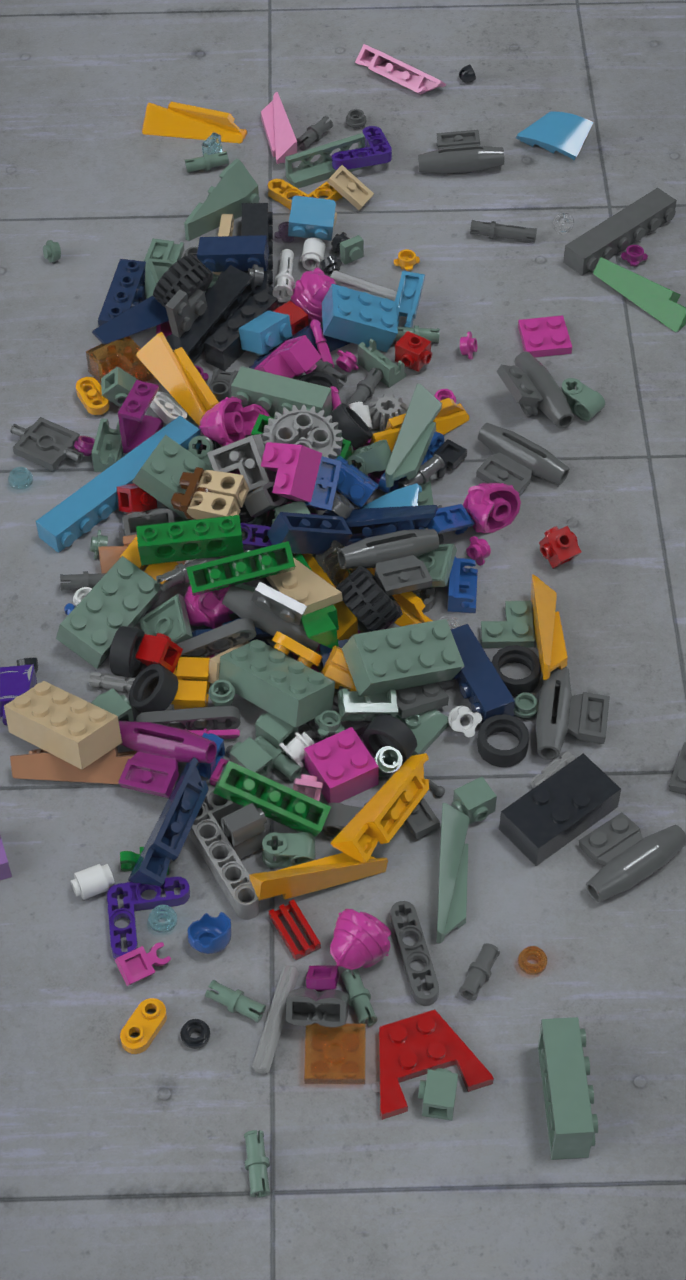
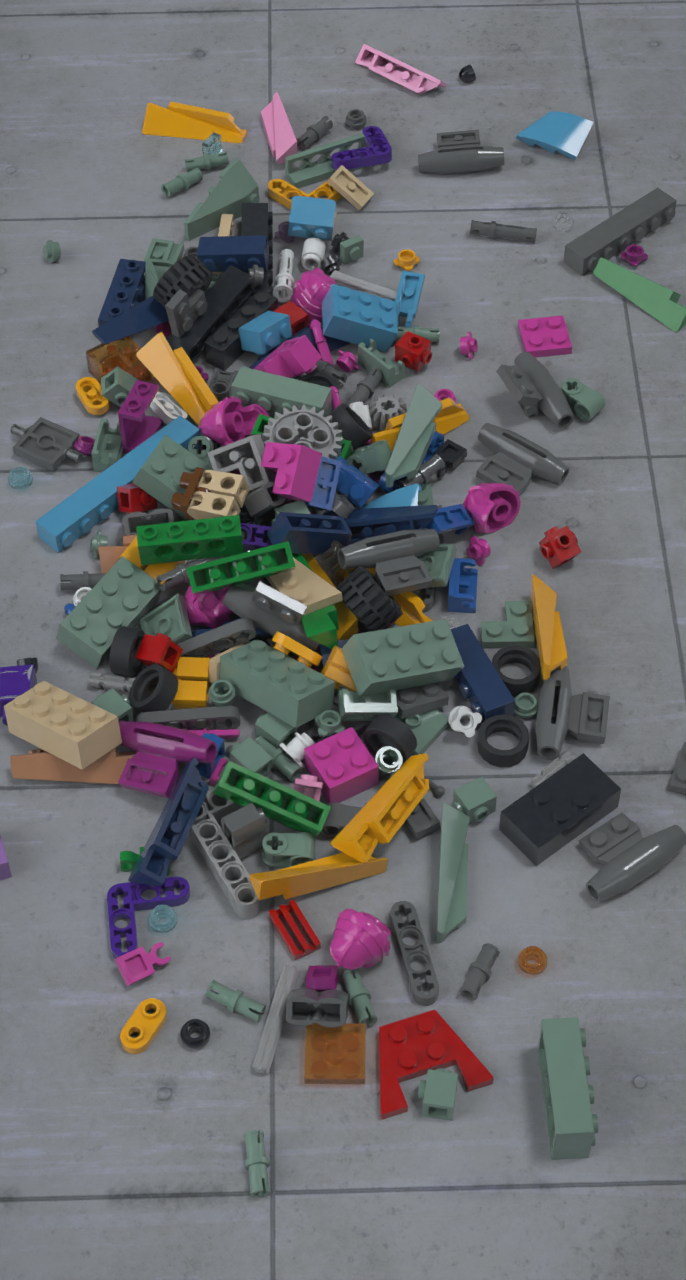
(92, 881): white brick -> none
(182, 182): none -> sand green pin
(210, 933): blue hair -> none

